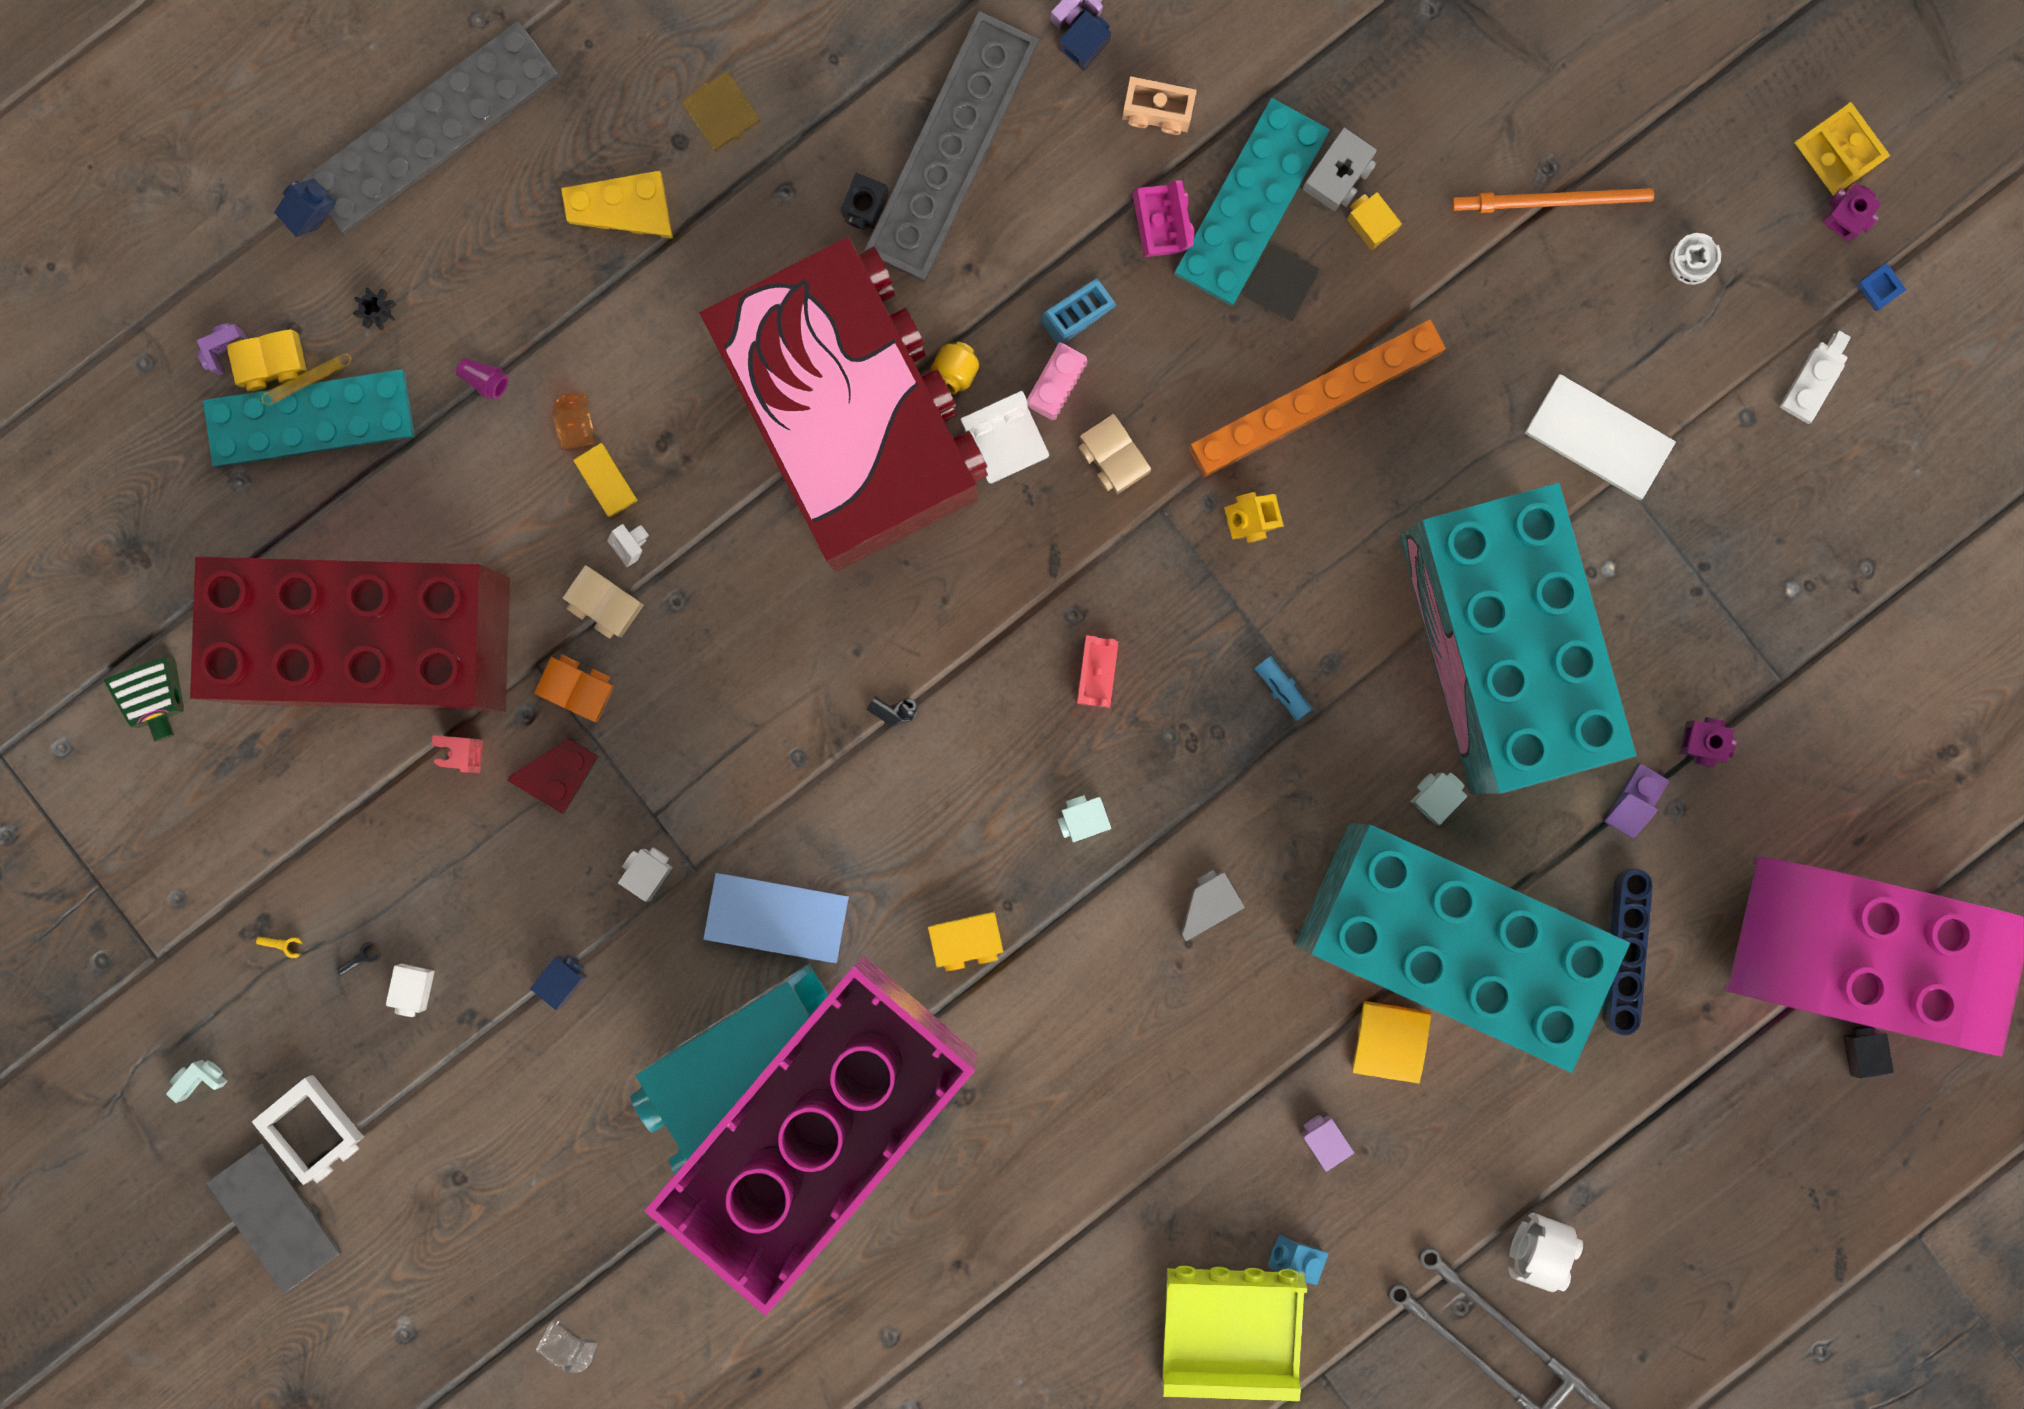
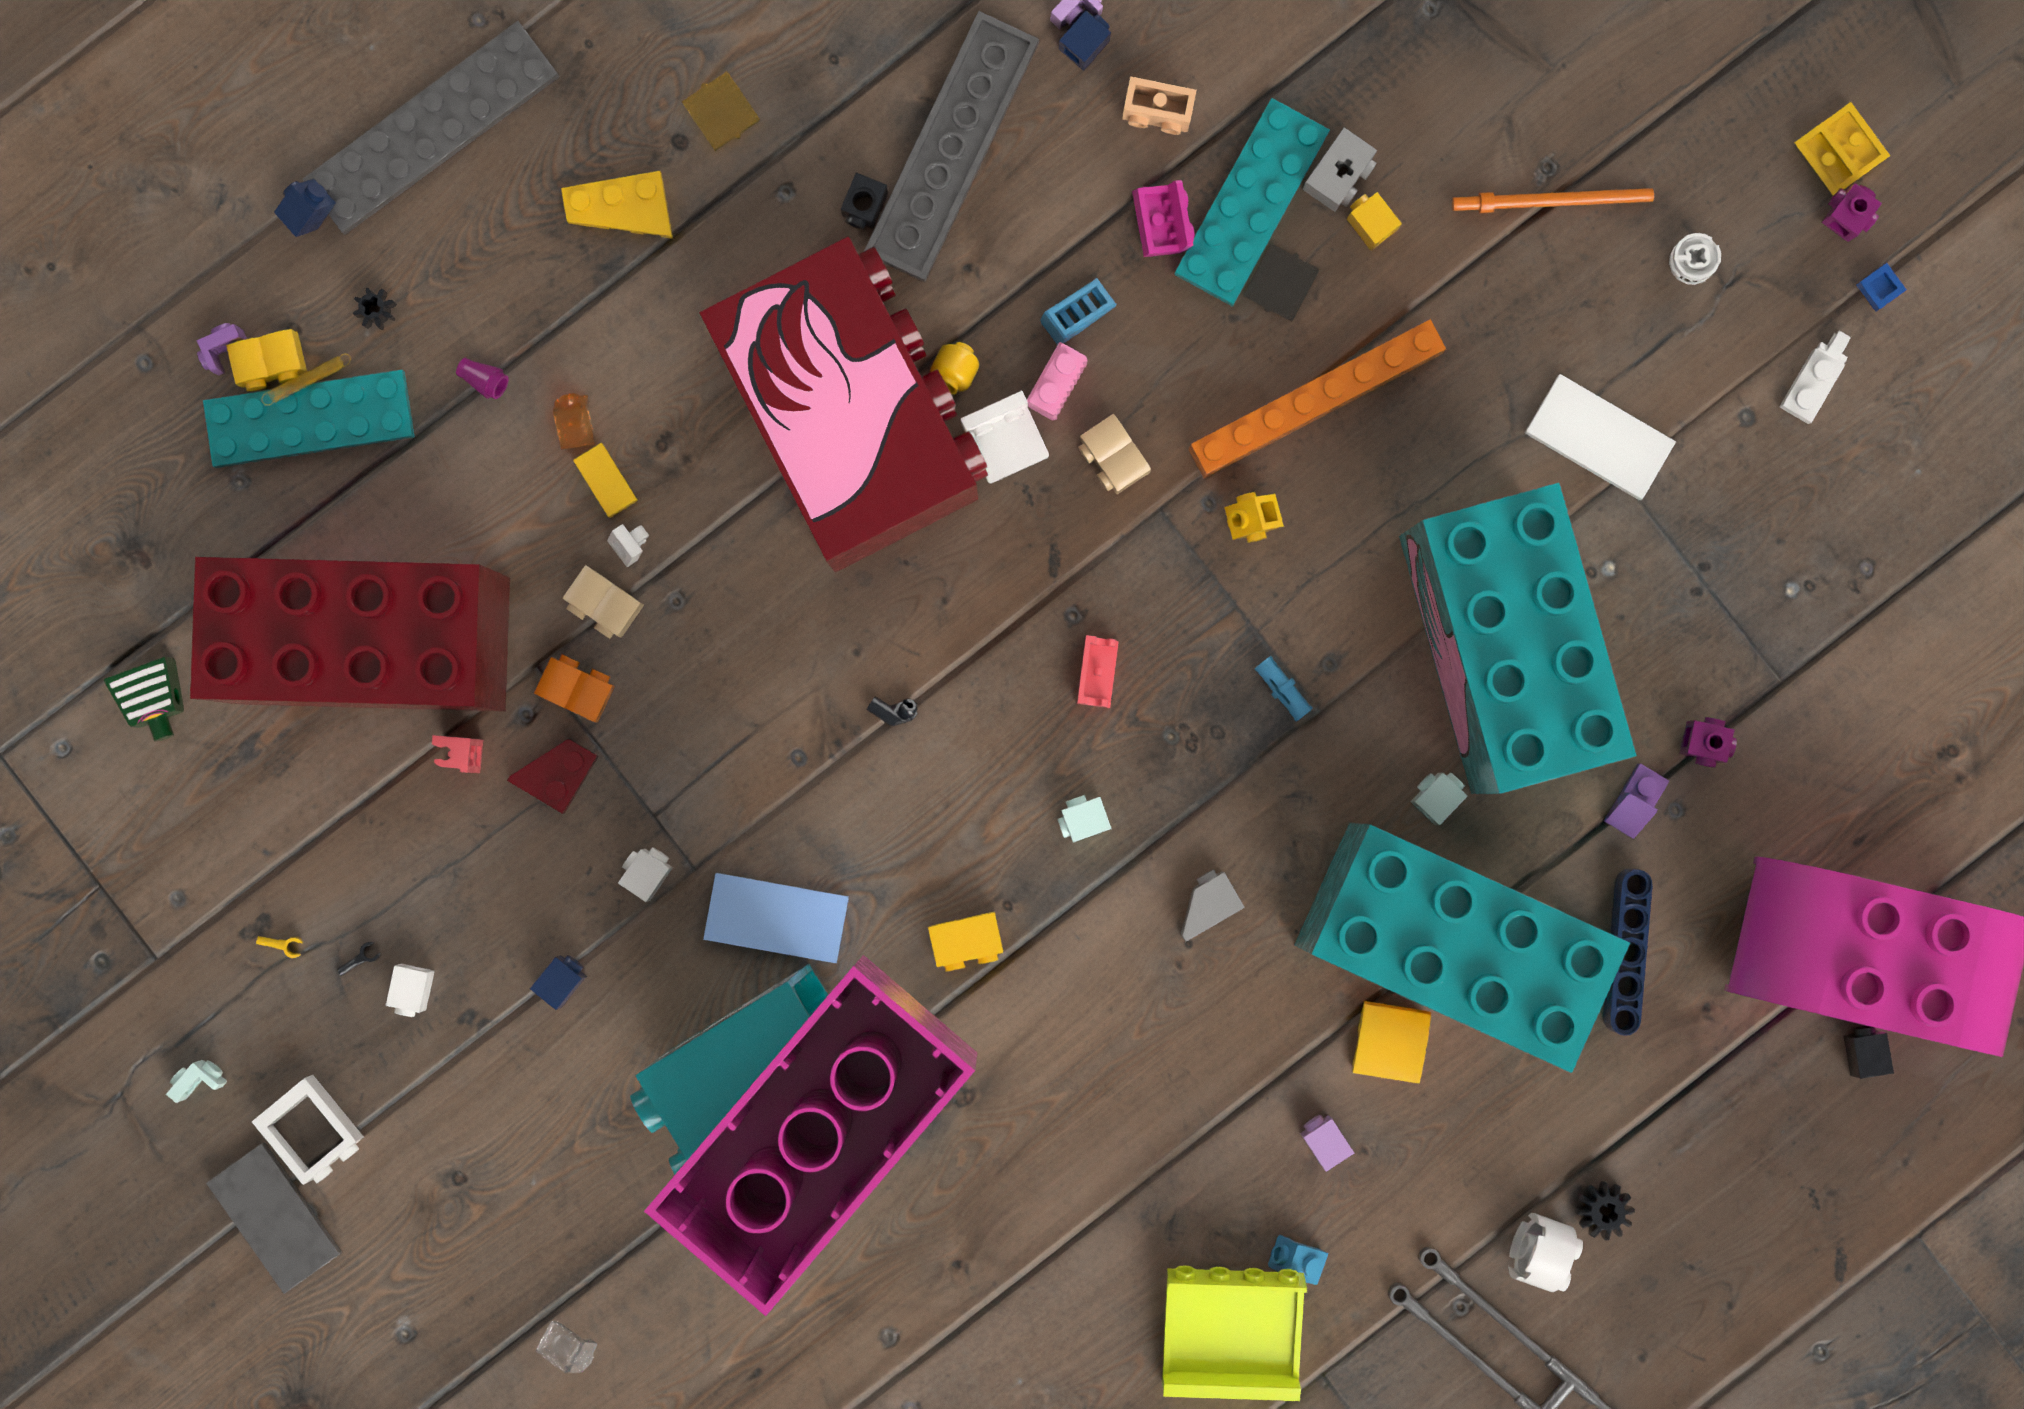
(1592, 1216): none -> black gear

